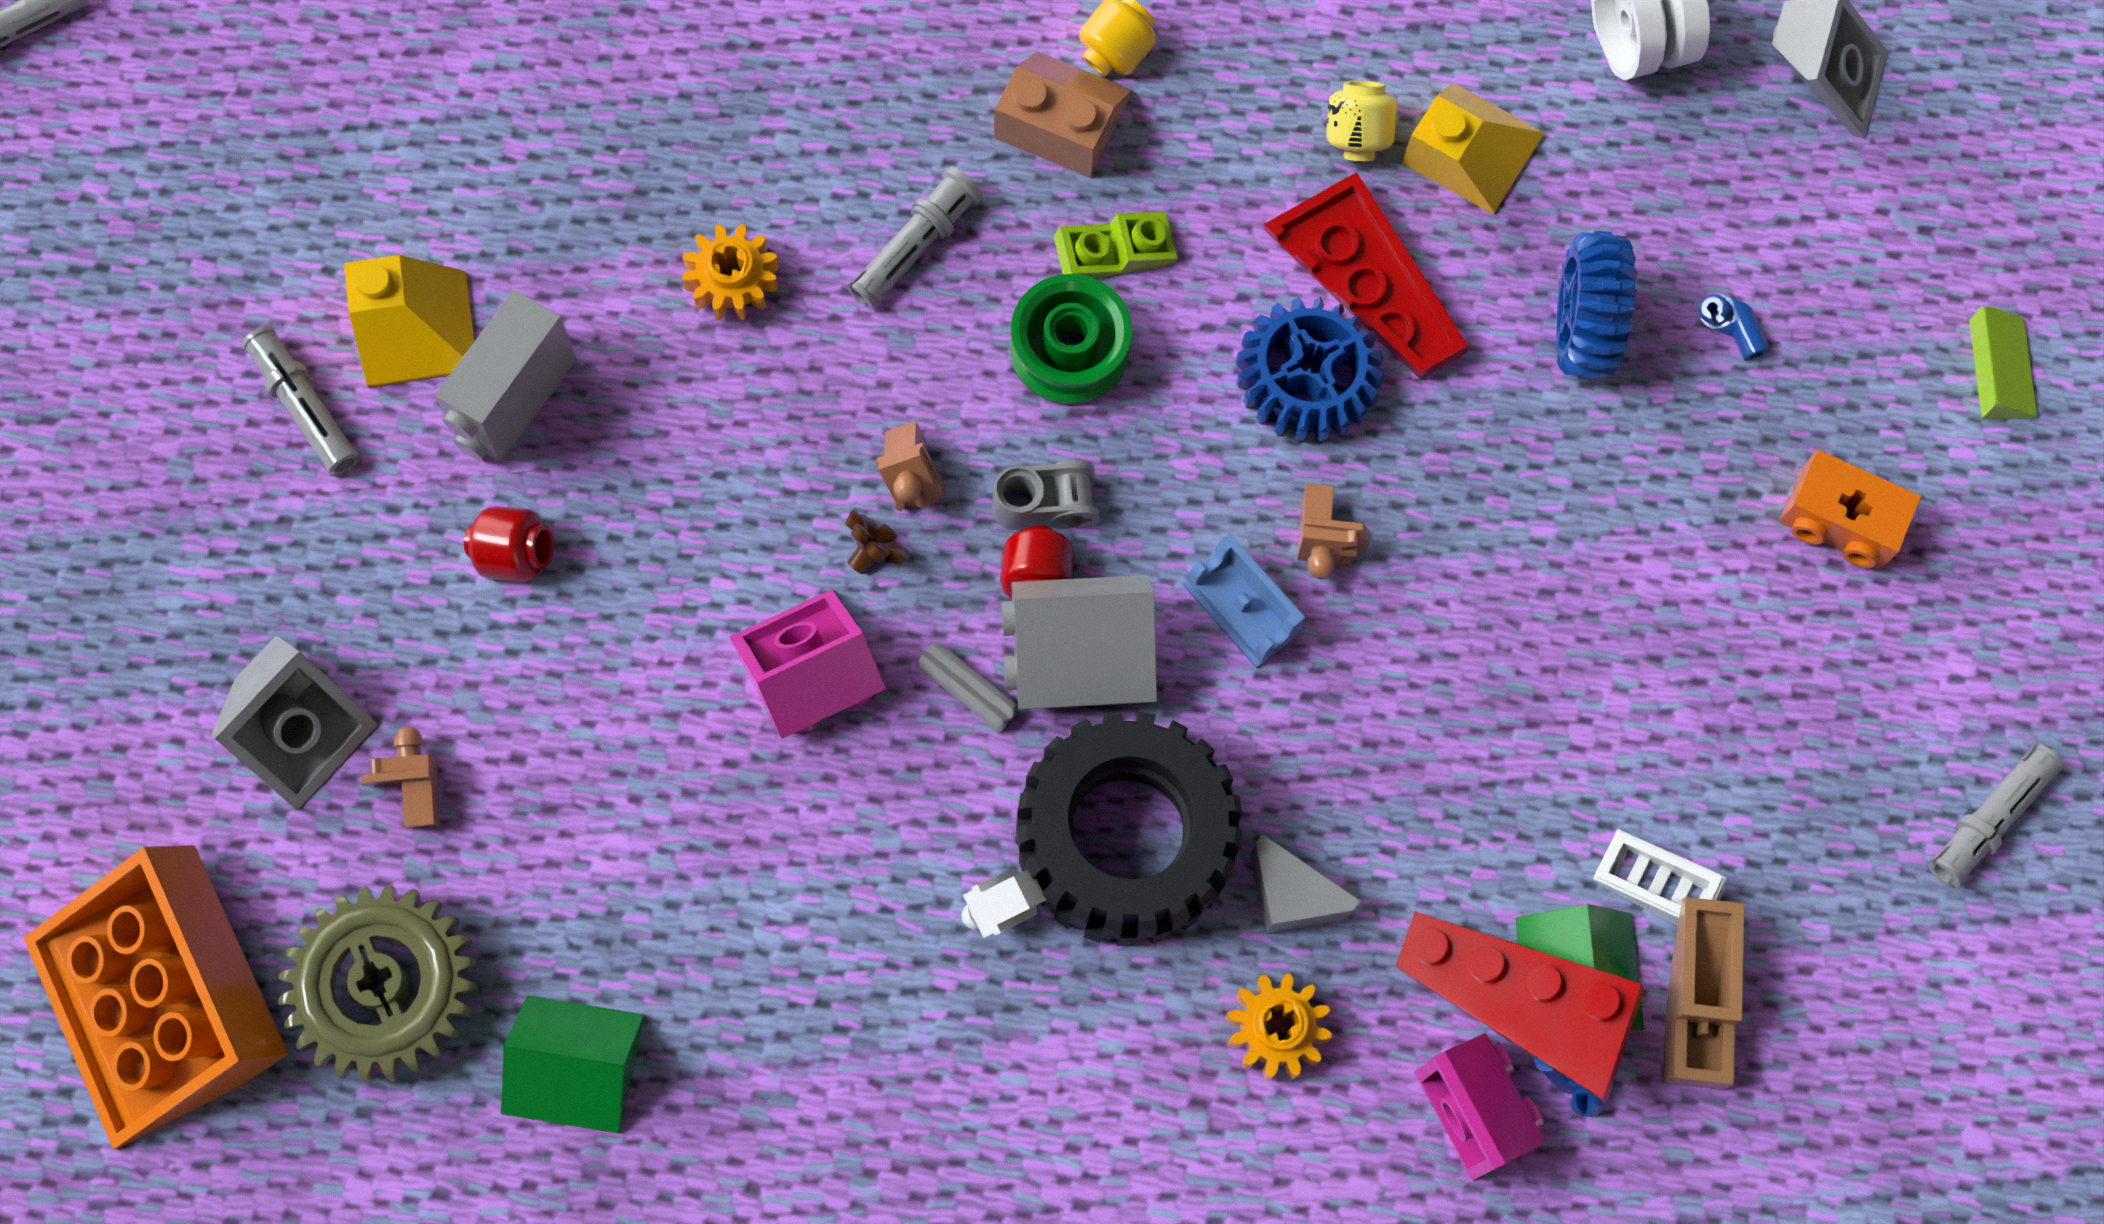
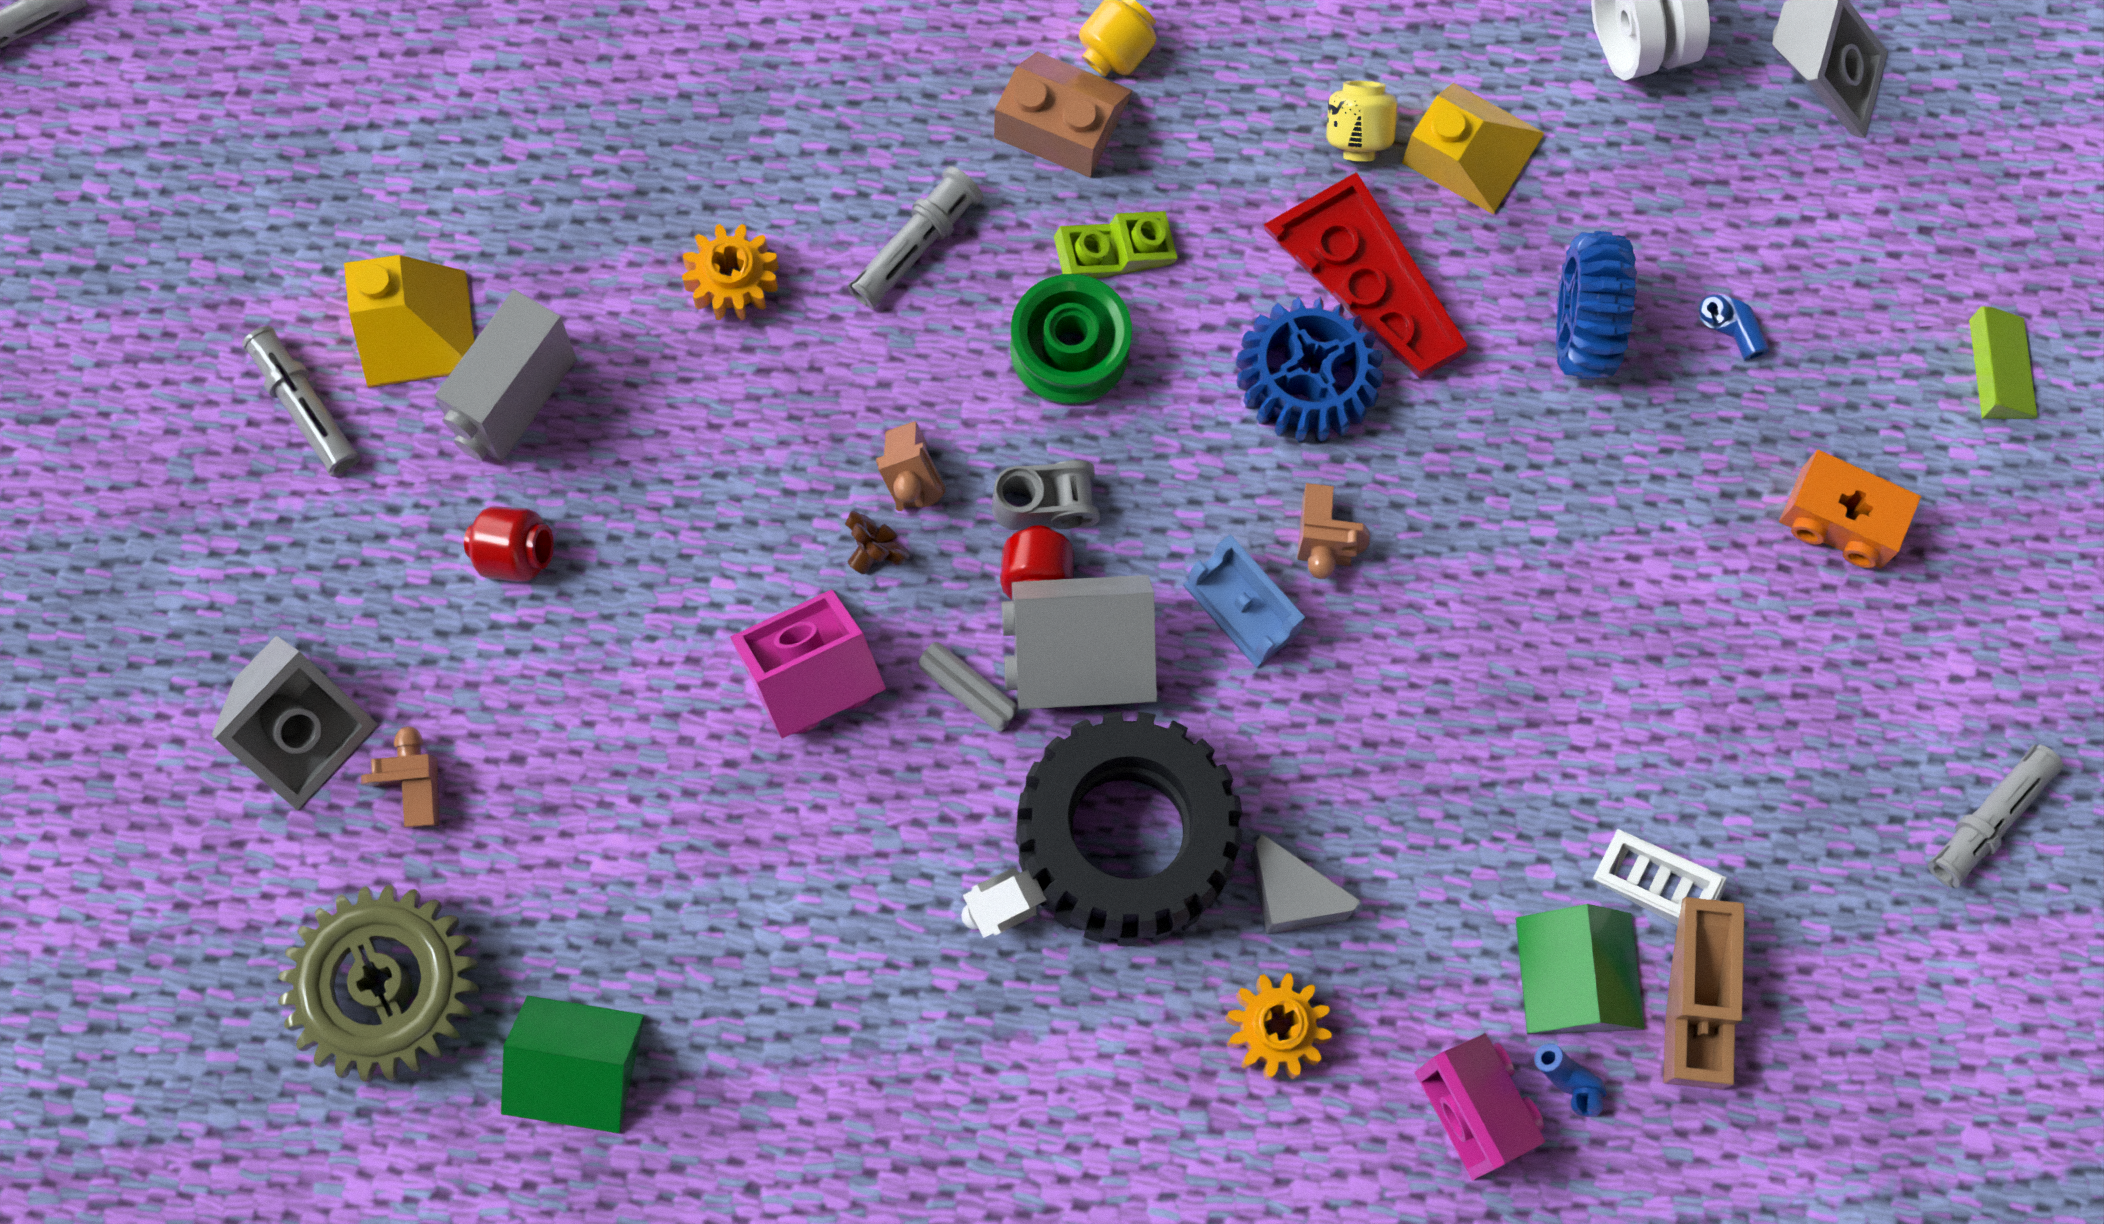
(155, 992): orange slope -> none
(1544, 1004): red wing -> none

